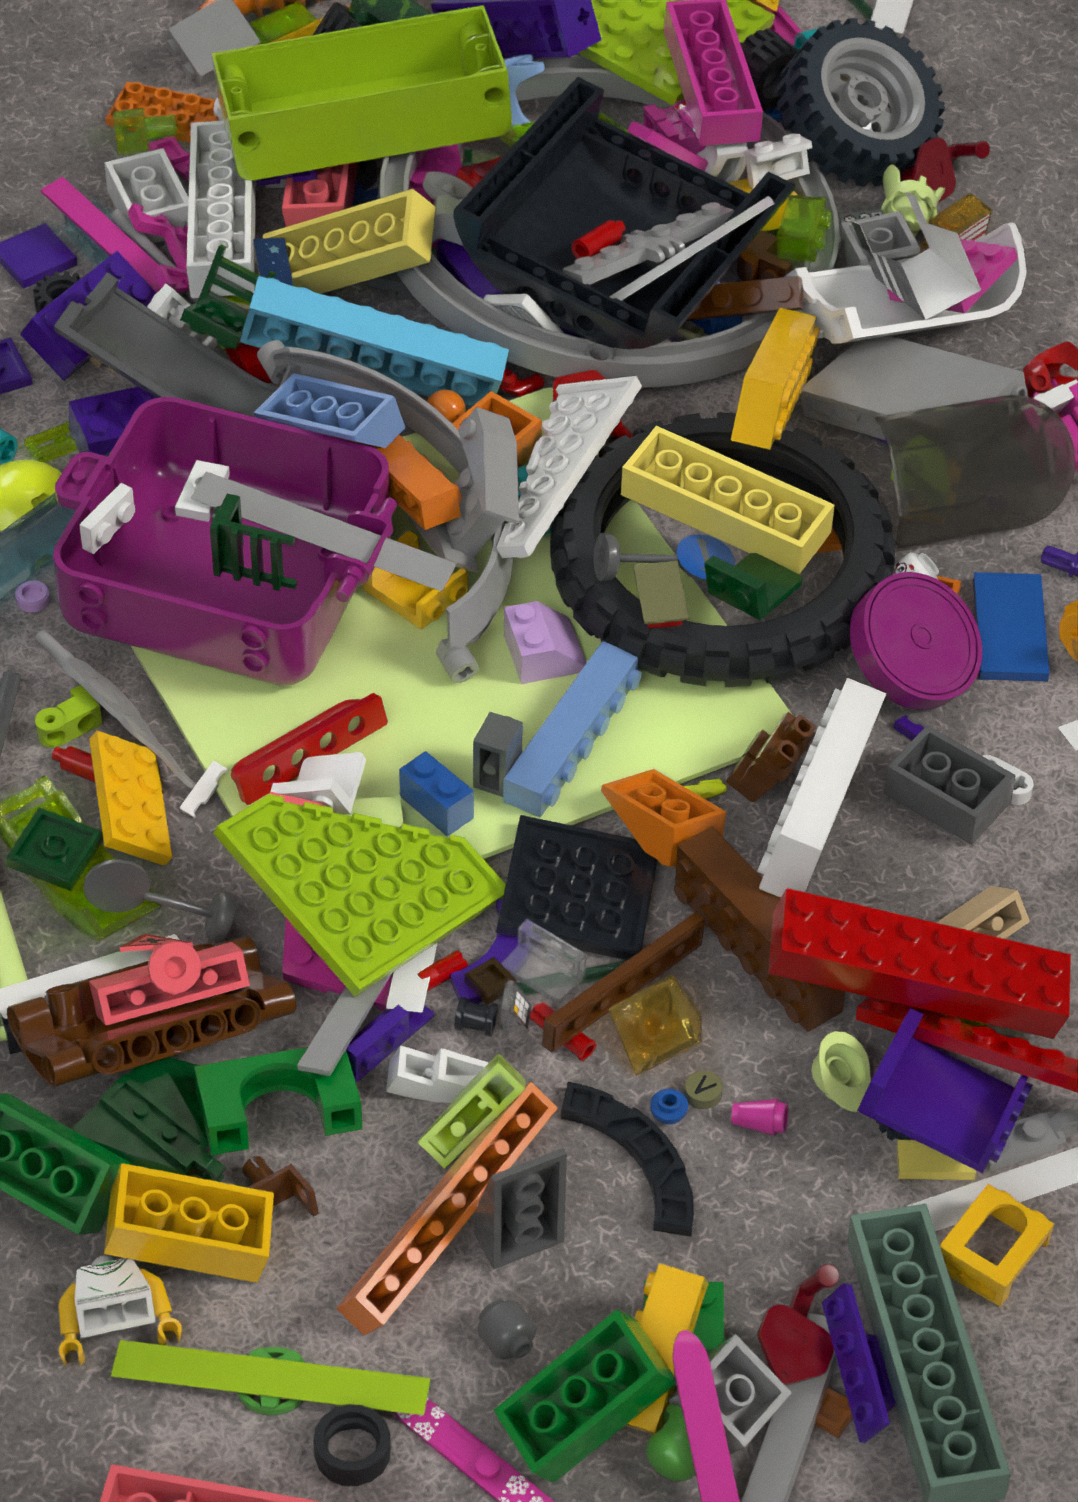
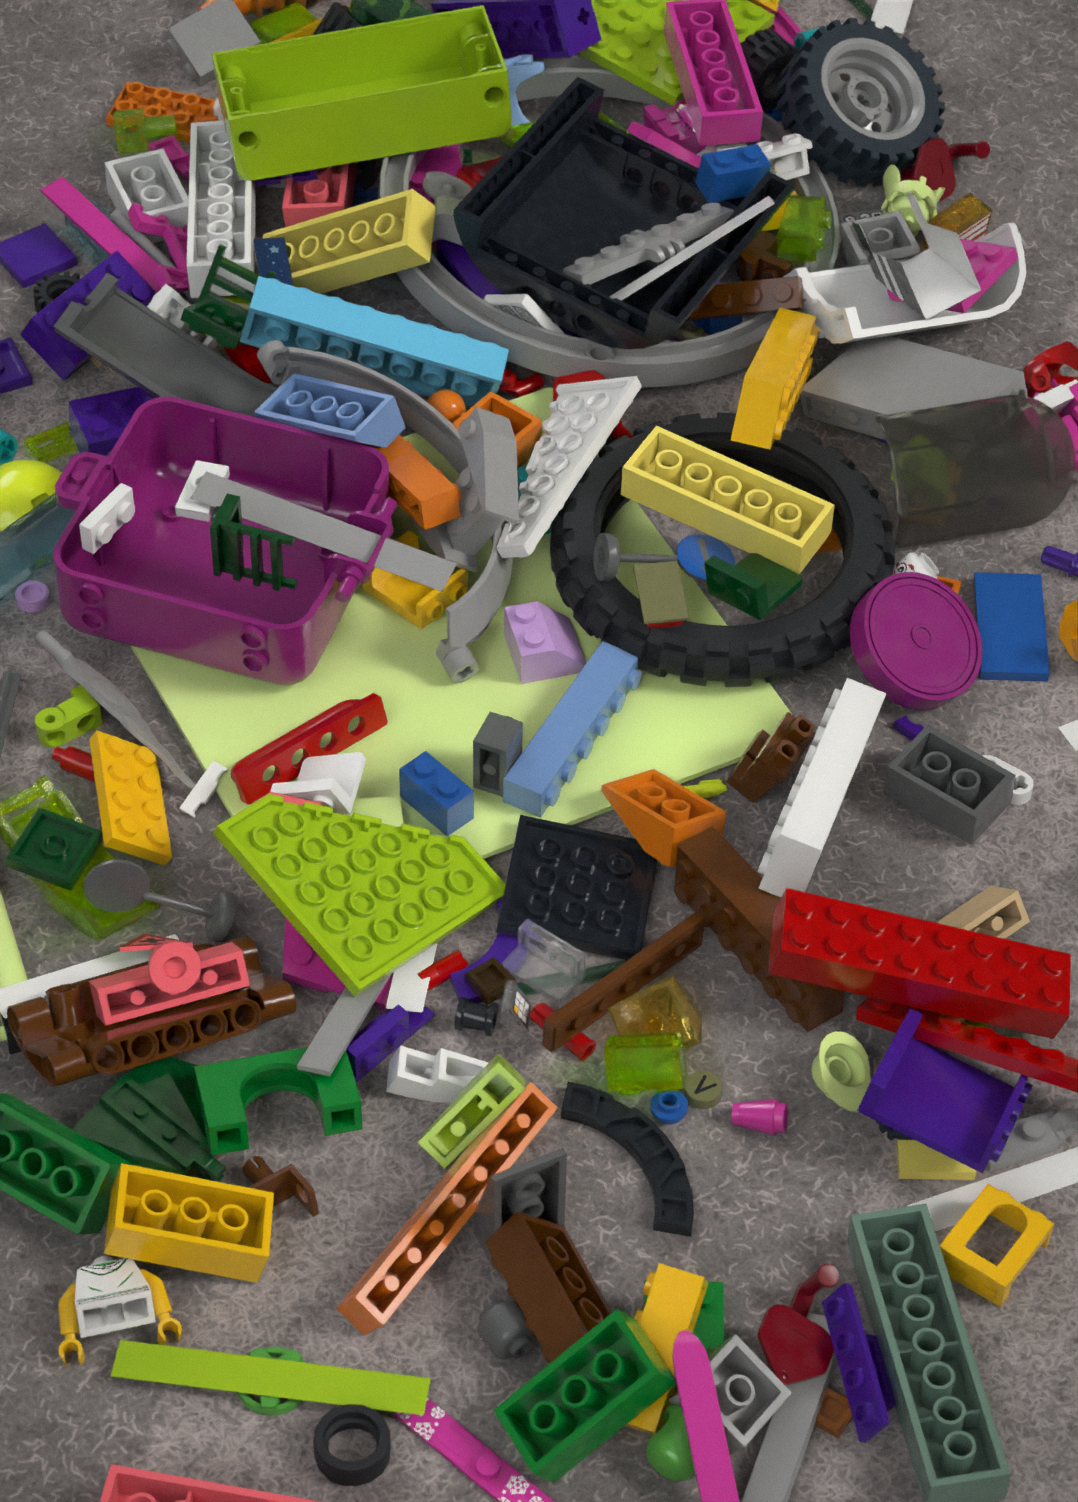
(547, 1281): none -> reddish brown brick
(598, 238): red cylinder -> none
(645, 1062): none -> clear neon green brick
(731, 172): none -> blue brick

